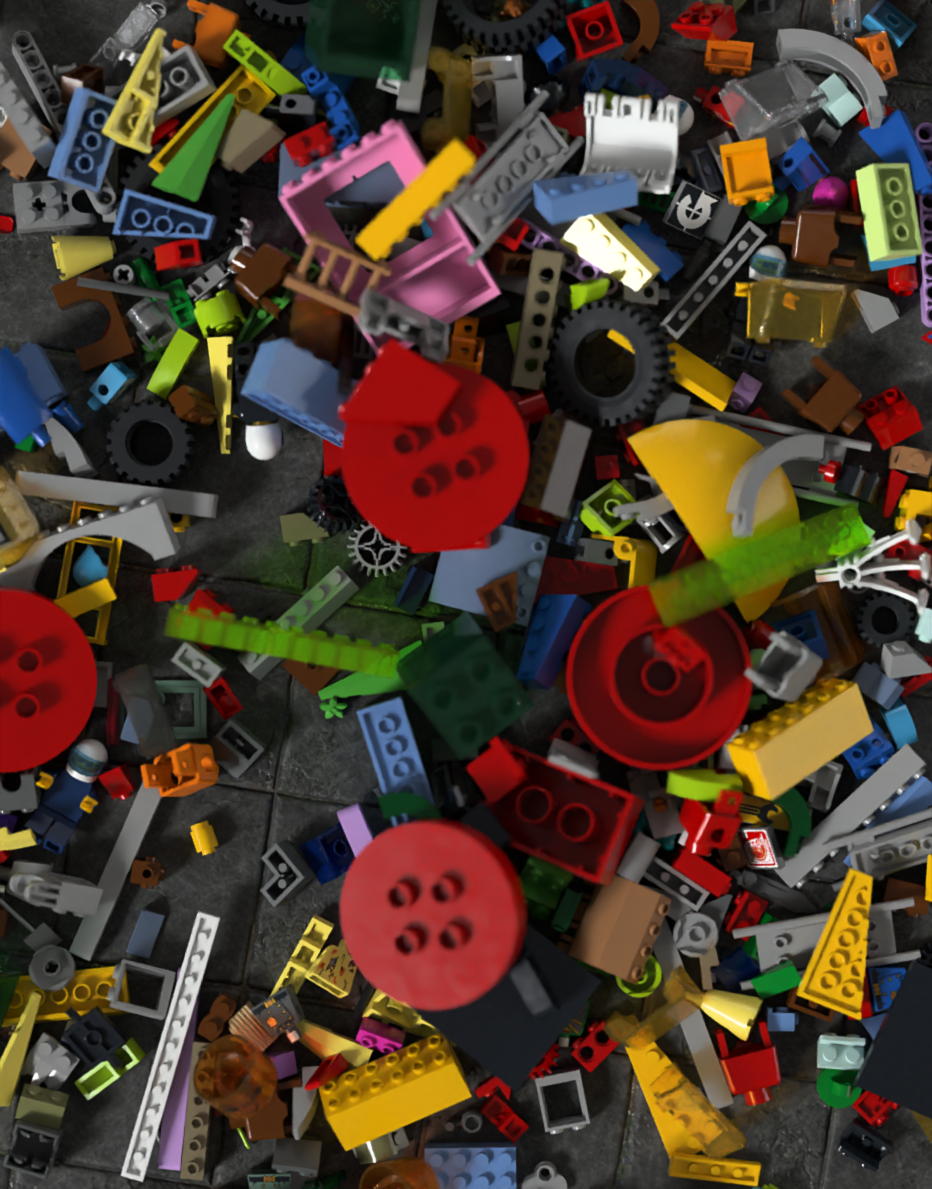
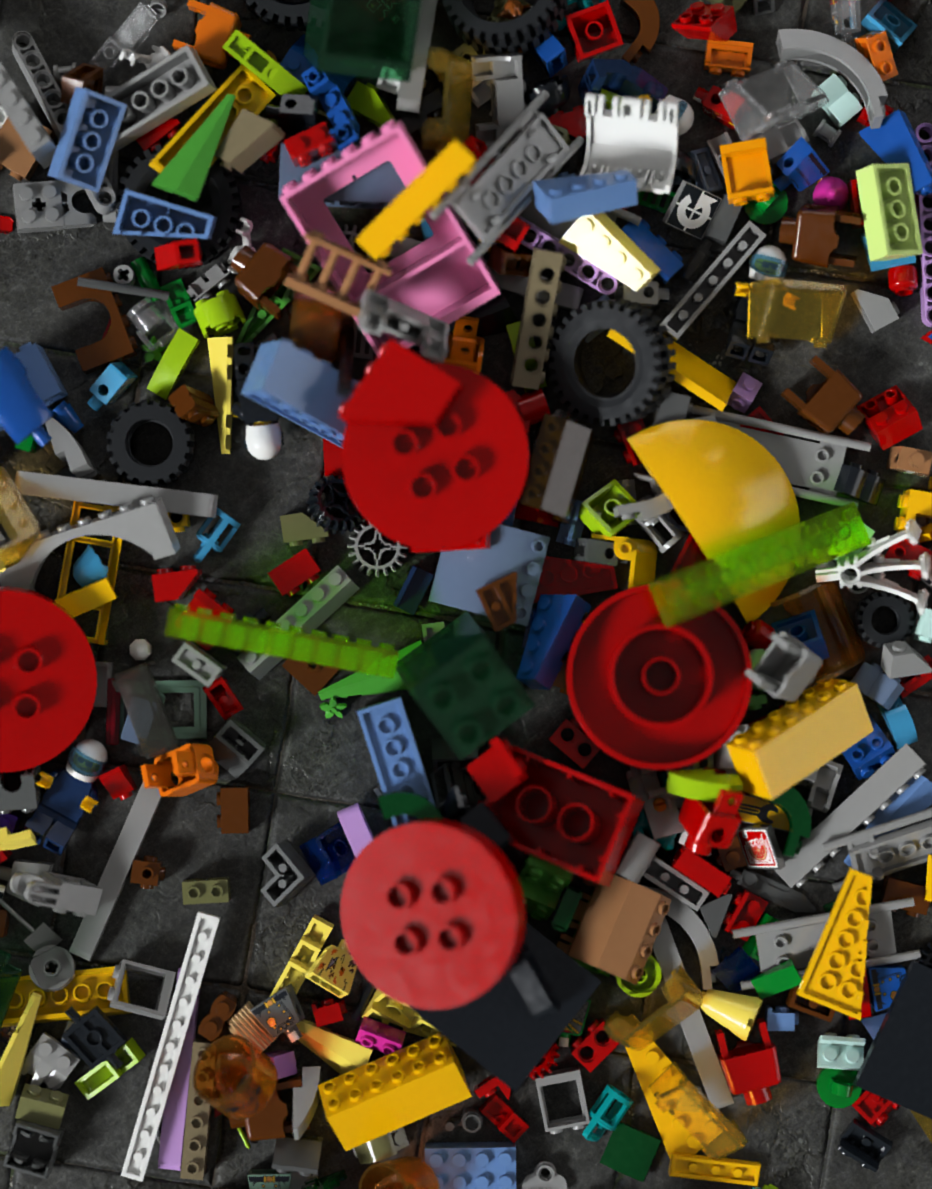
(81, 253): light yellow cone -> none
(134, 112): light yellow wedge -> none
(140, 649): none -> white tile
(145, 933): sand blue slope -> none
(204, 838): yellow brick -> none
(206, 890): none -> olive brick
(209, 541): none -> dark azure piece
(234, 809): none -> reddish brown brick
(295, 572): none -> red brick
(328, 1011): none -> red brick
(328, 1070): red slope -> none
(369, 104): none -> lime slope
(573, 758): light grey piece -> none
(586, 292): lime slope -> none
(601, 1106): none -> teal piece
(606, 467): red brick -> none
(631, 1151): none -> dark green slope
(680, 647): red bracket -> none
(695, 934): light grey tile -> none
(754, 472): light grey arch -> none
(831, 471): red tile -> none
(894, 486): red slope -> none

